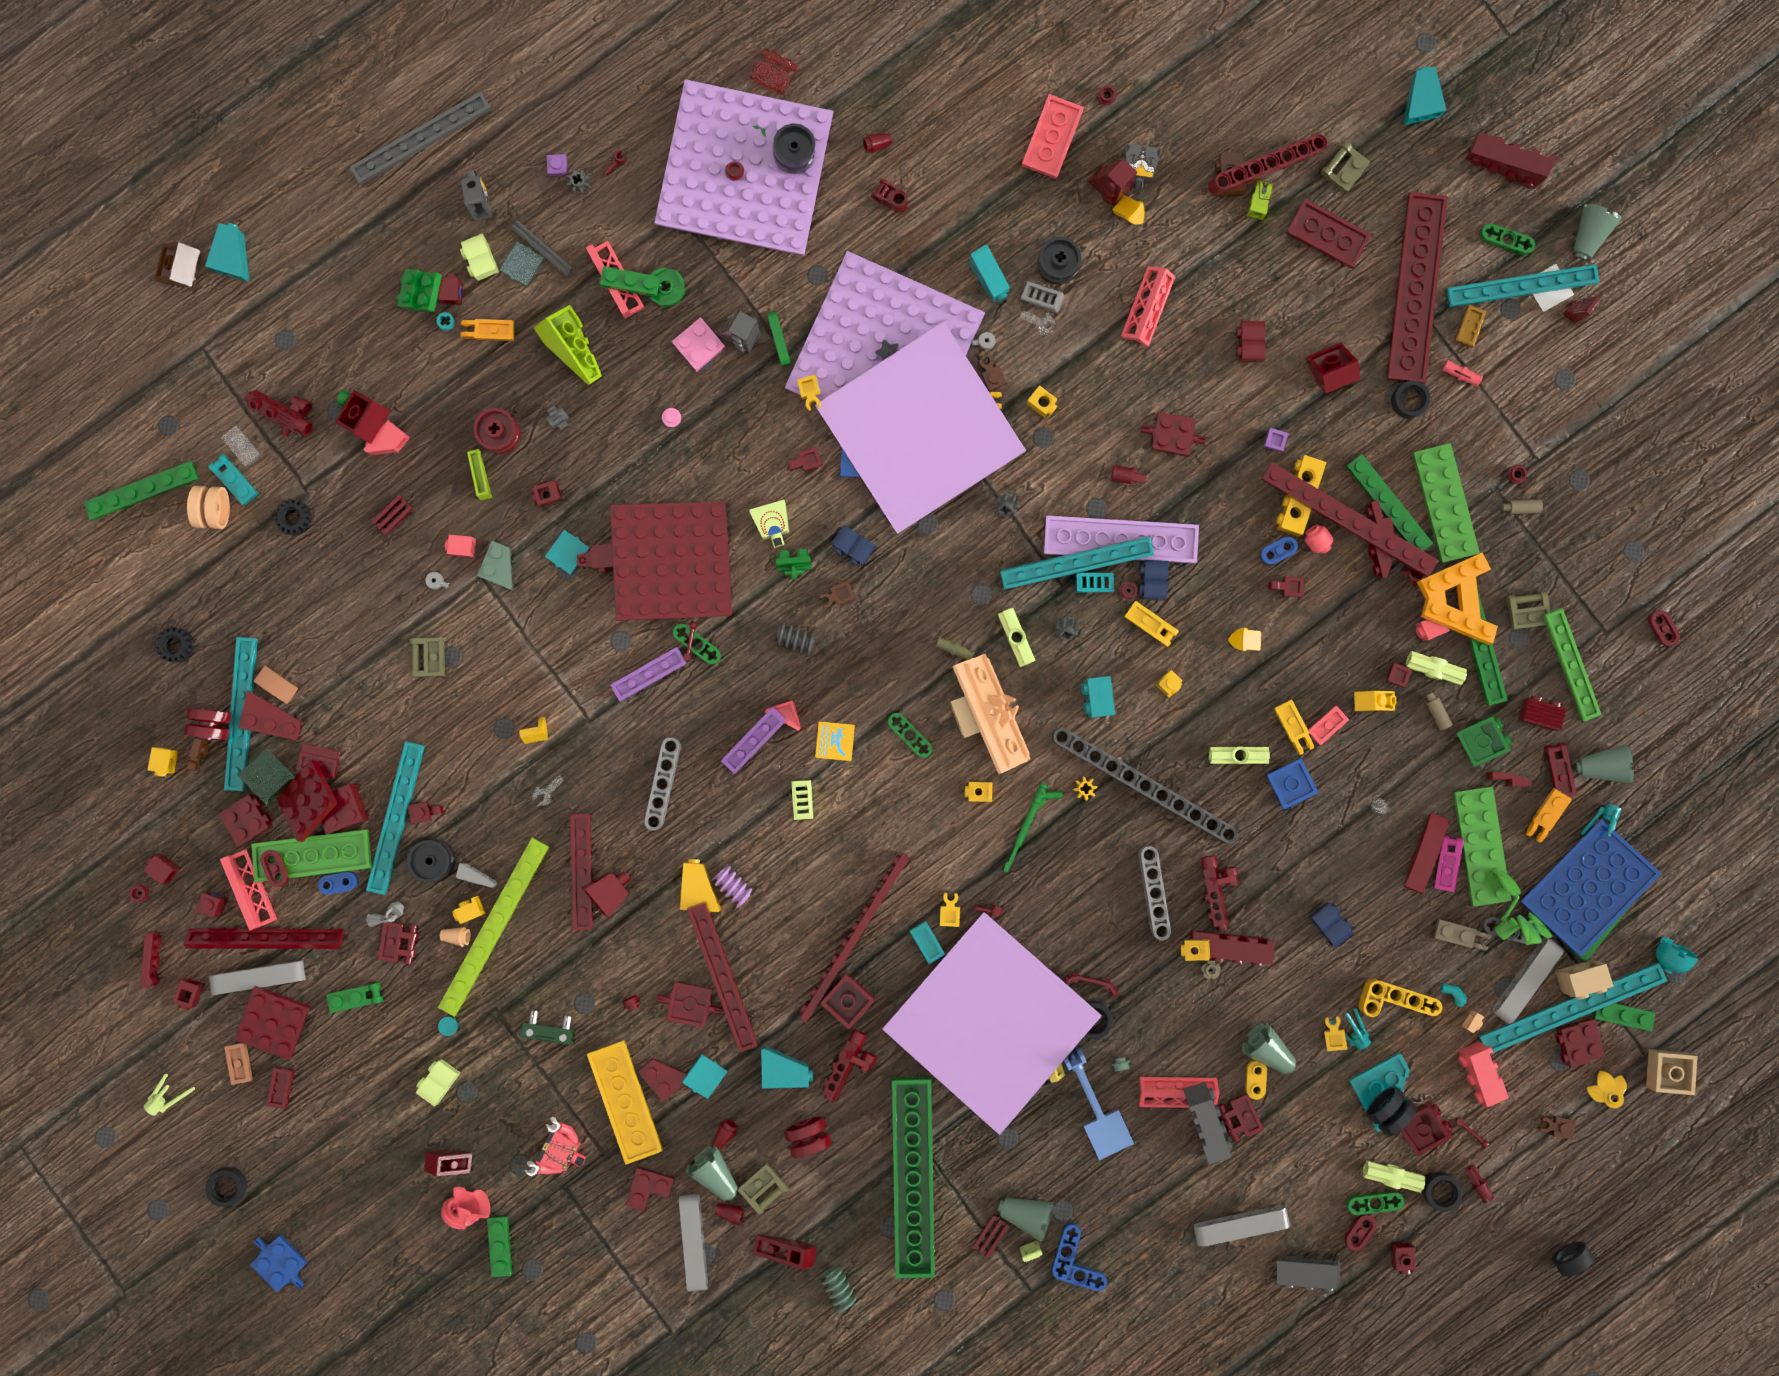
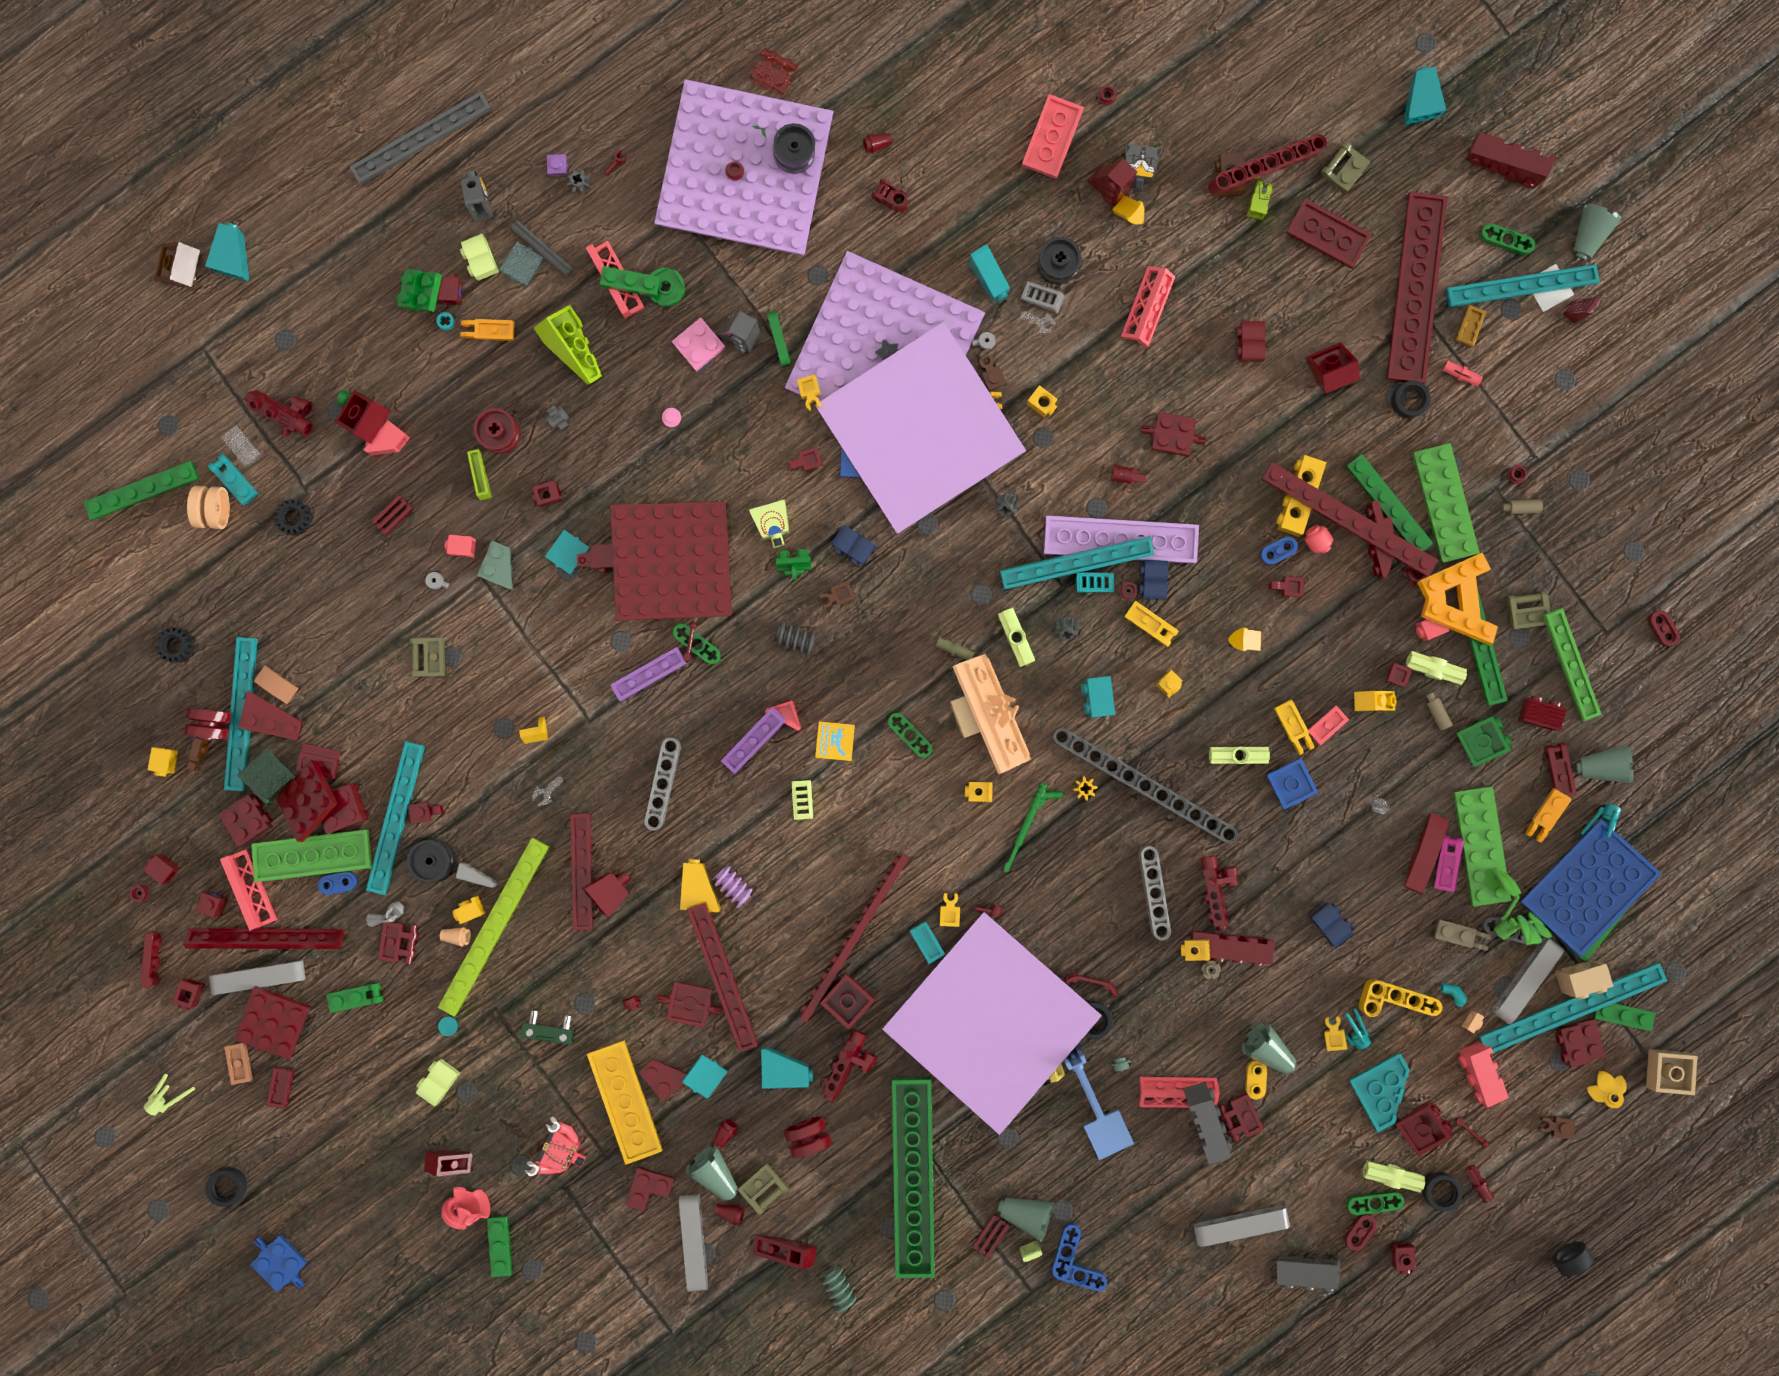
(272, 870): dark red plate -> none
(1275, 440): medium lavender plate -> none
(1391, 1111): black wheel -> none
(1511, 779): dark red slope -> none
(1674, 957): teal cylinder -> none

